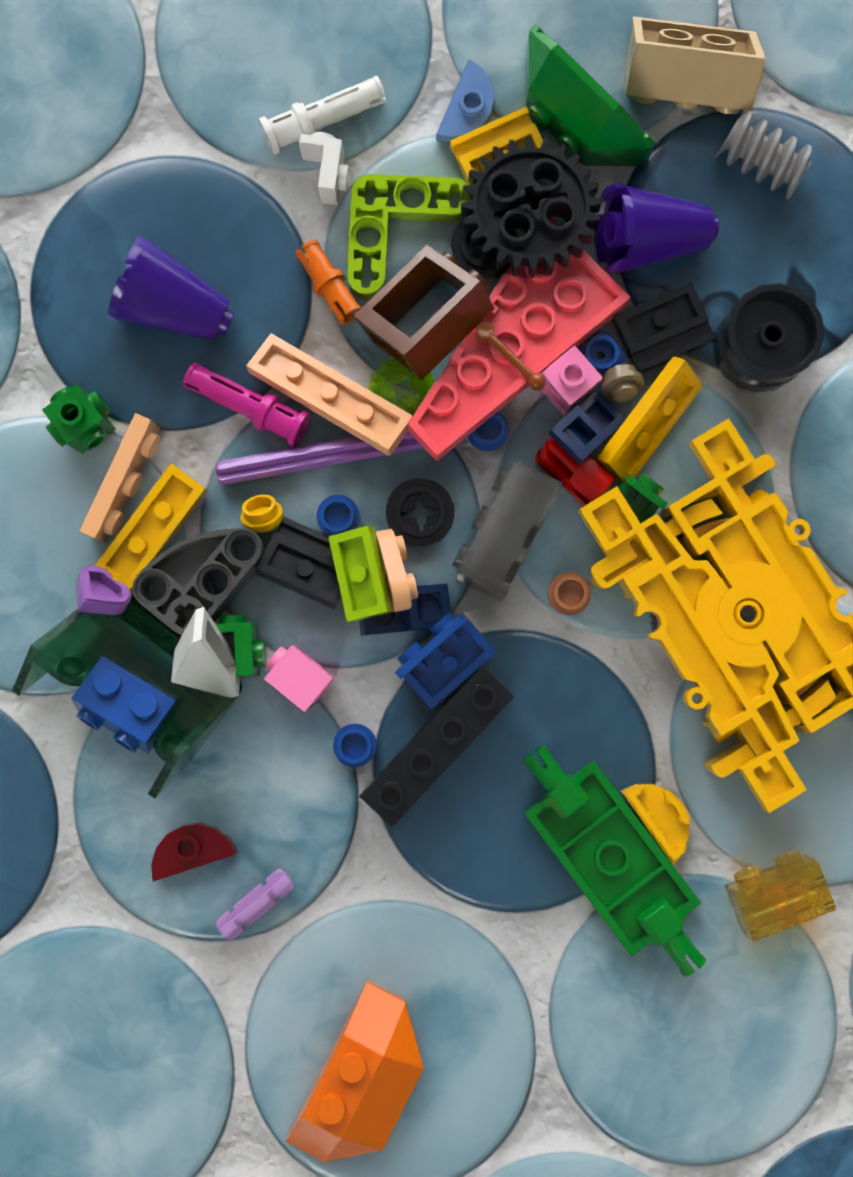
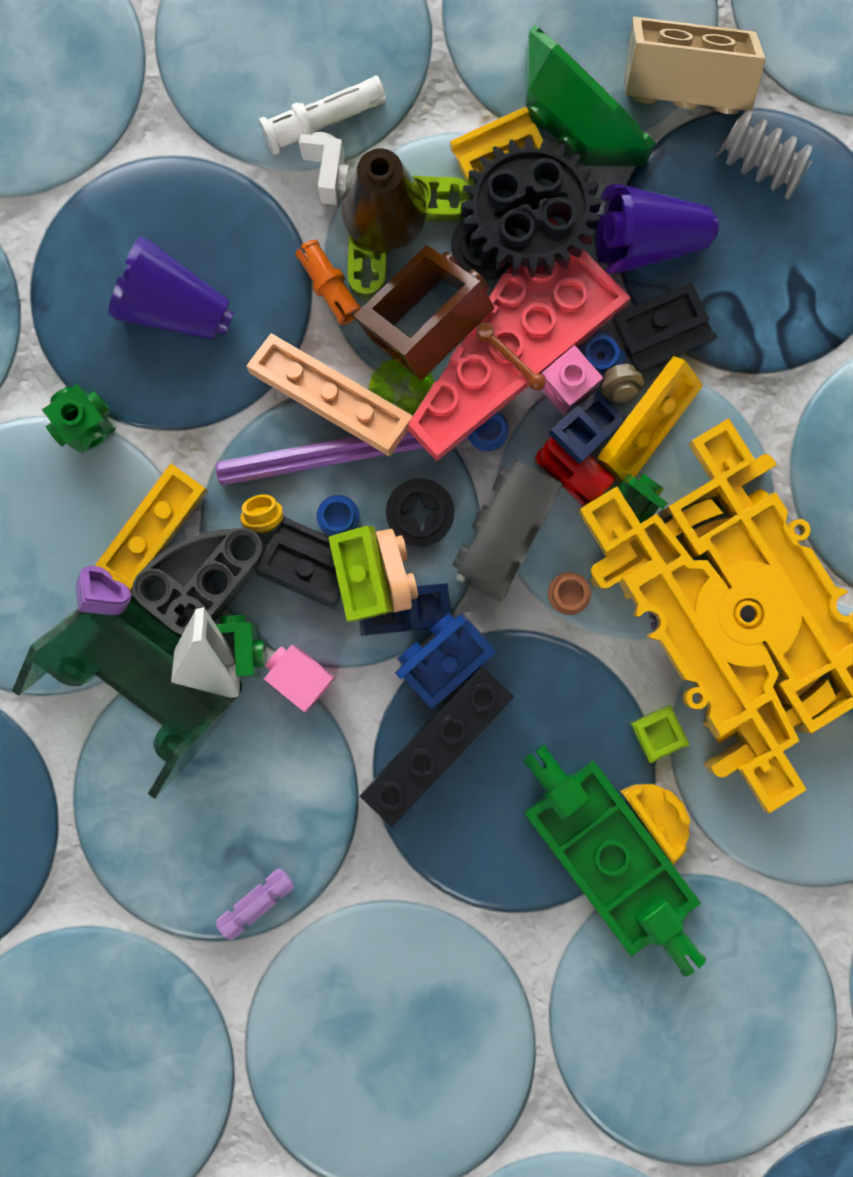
(122, 479): light nougat plate -> none
(122, 705): blue bracket -> none
(190, 848): dark red plate -> none
(263, 410): dark pink pin -> none
(354, 745): blue plate -> none
(361, 1081): orange wedge -> none
(383, 203): none -> dark brown cone
(469, 106): medium blue plate -> none
(659, 733): none -> lime tile
(768, 338): black wheel -> none
(779, 895): clear yellow brick -> none

